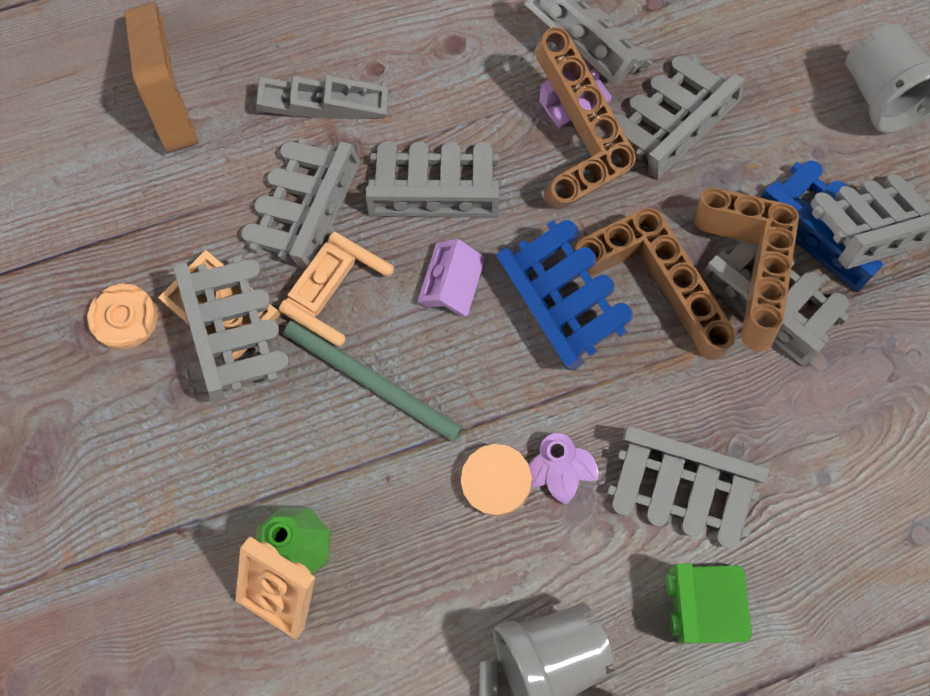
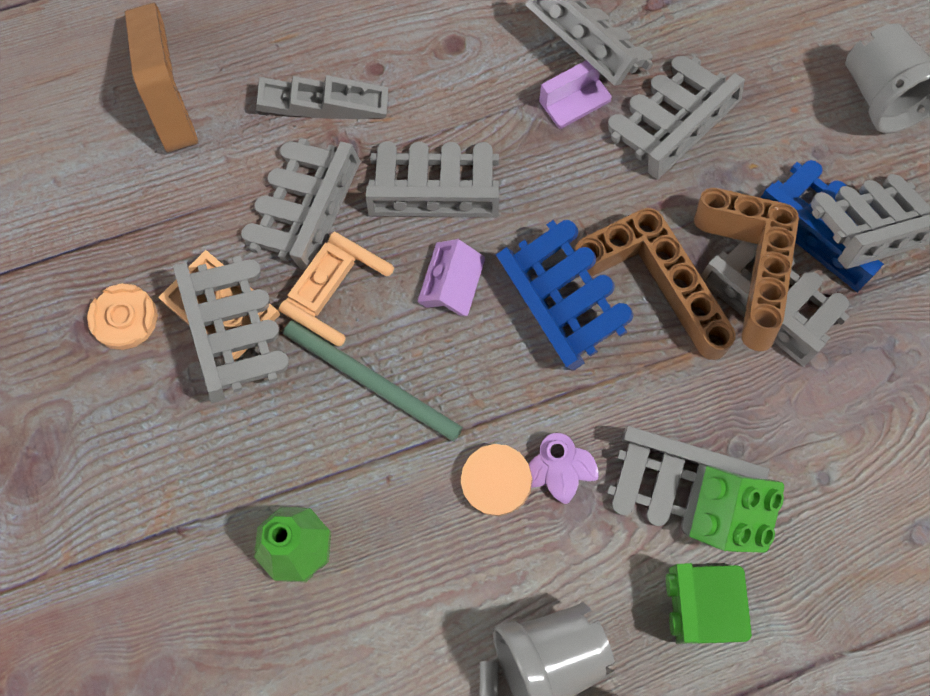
(274, 587): light nougat plate -> none
(584, 121): medium nougat beam -> none
(736, 511): none -> bright green bracket

